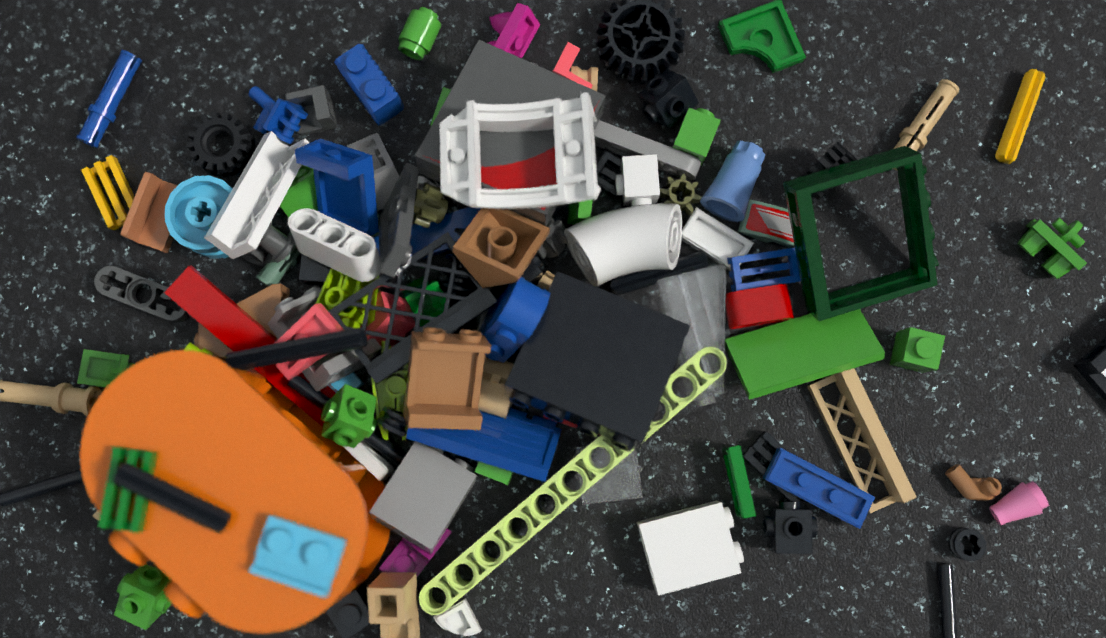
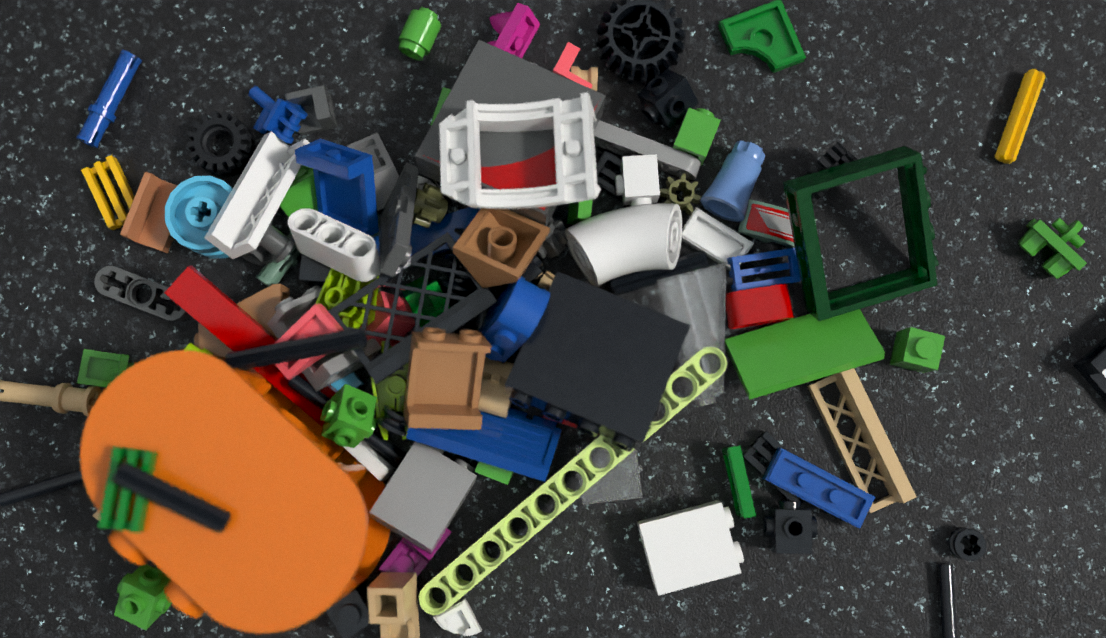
(298, 555): medium azure plate -> none
(369, 84): blue brick -> none
(942, 97): tan pin -> none
(973, 488): medium nougat arm -> none
(1019, 503): bright pink cone -> none

